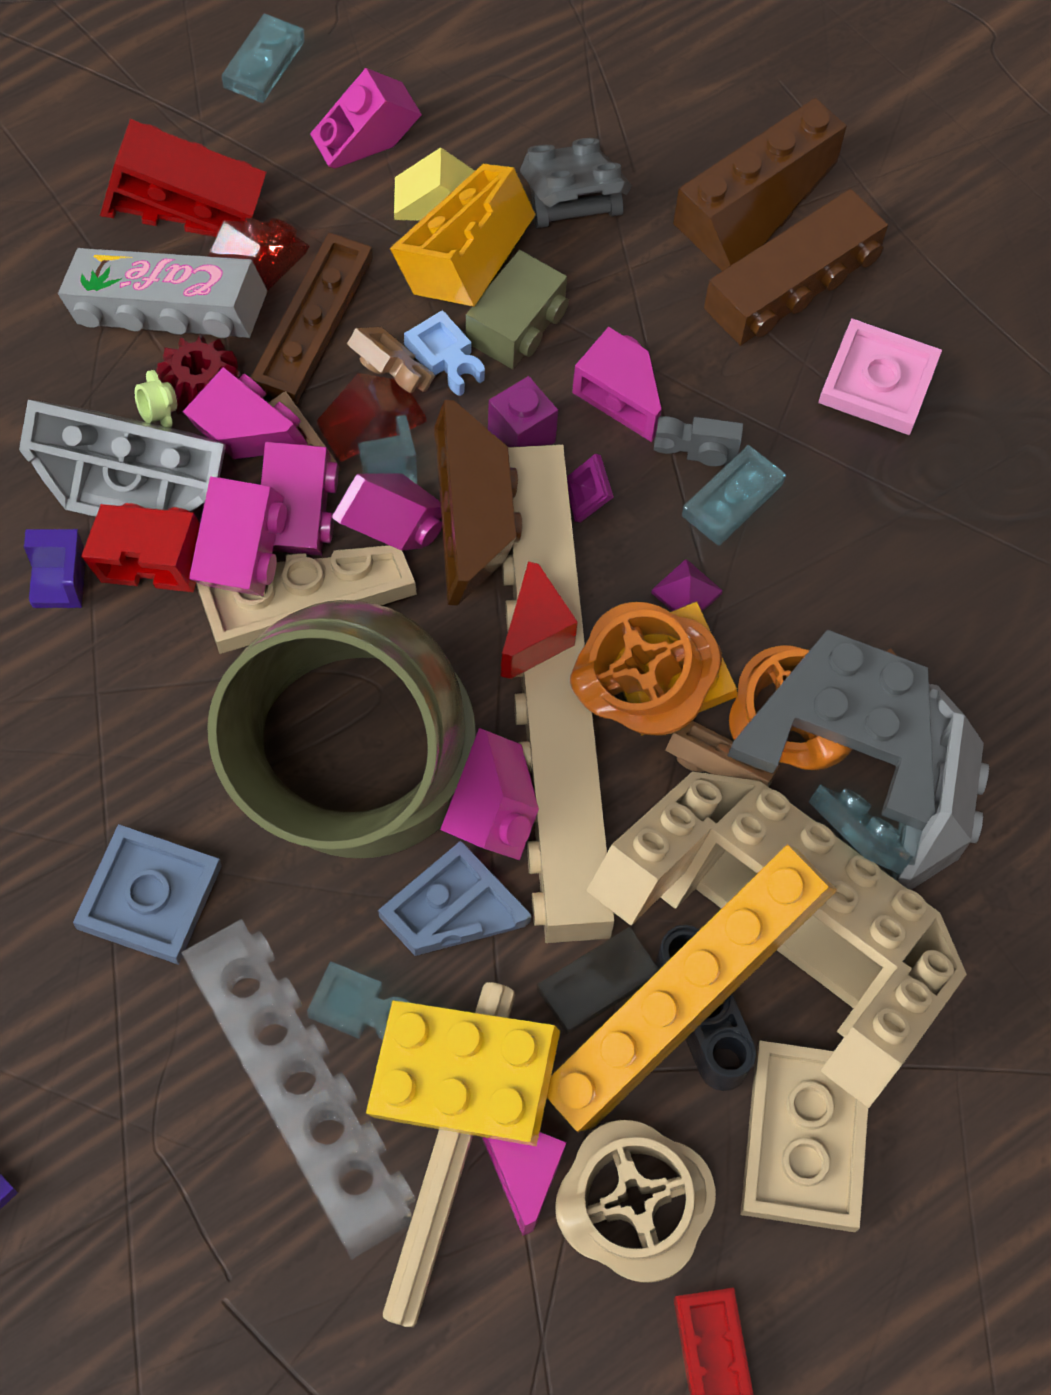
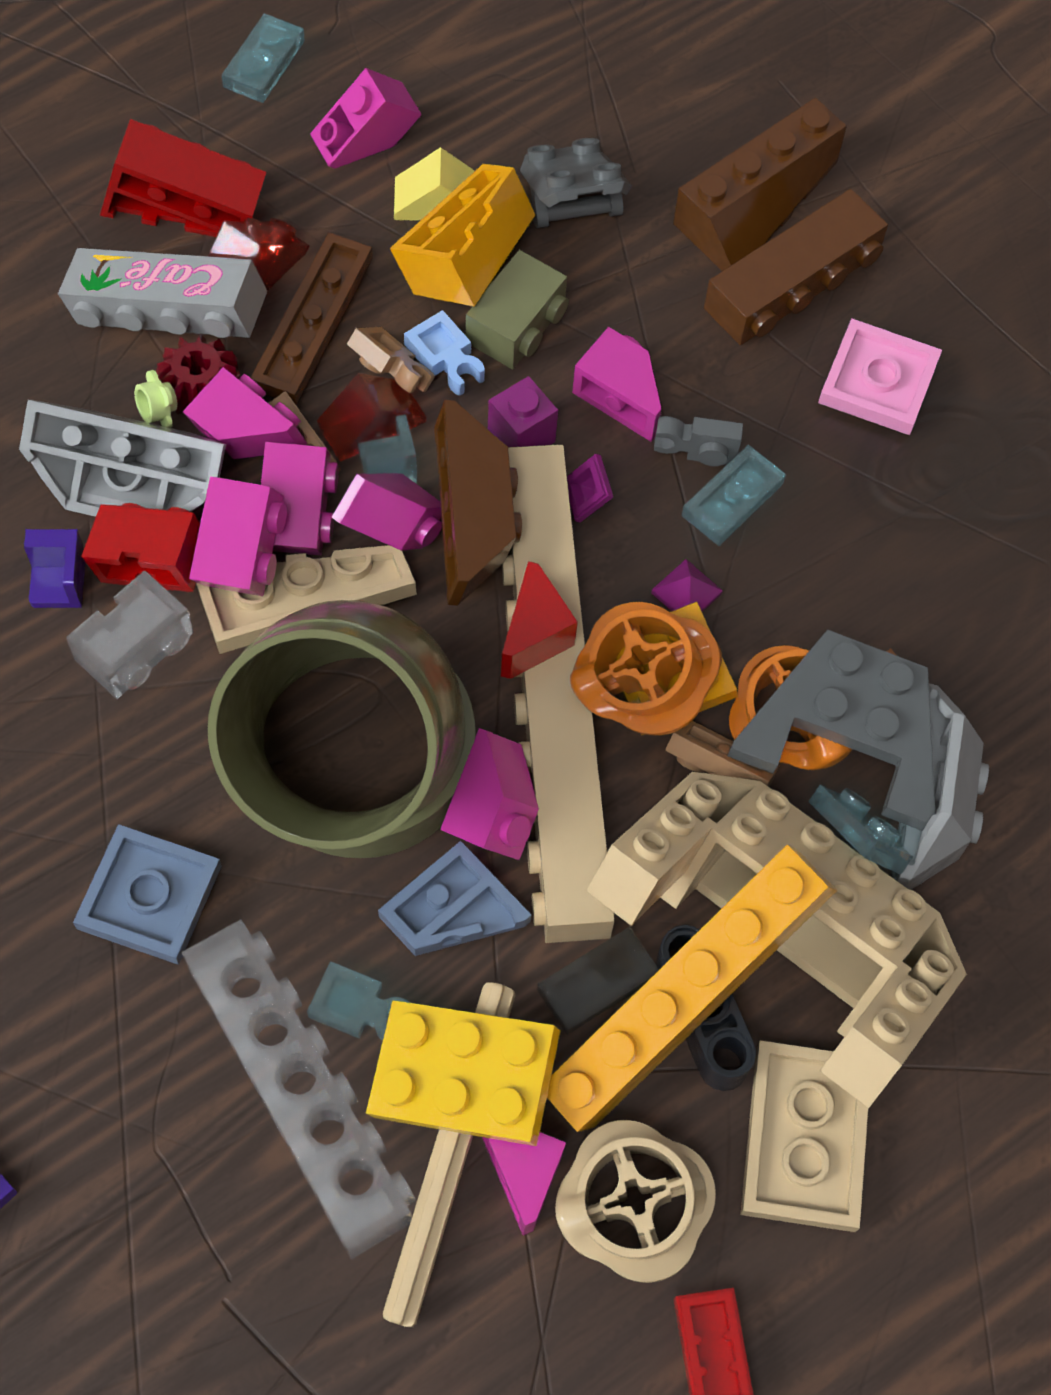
(132, 637): none -> clear brick

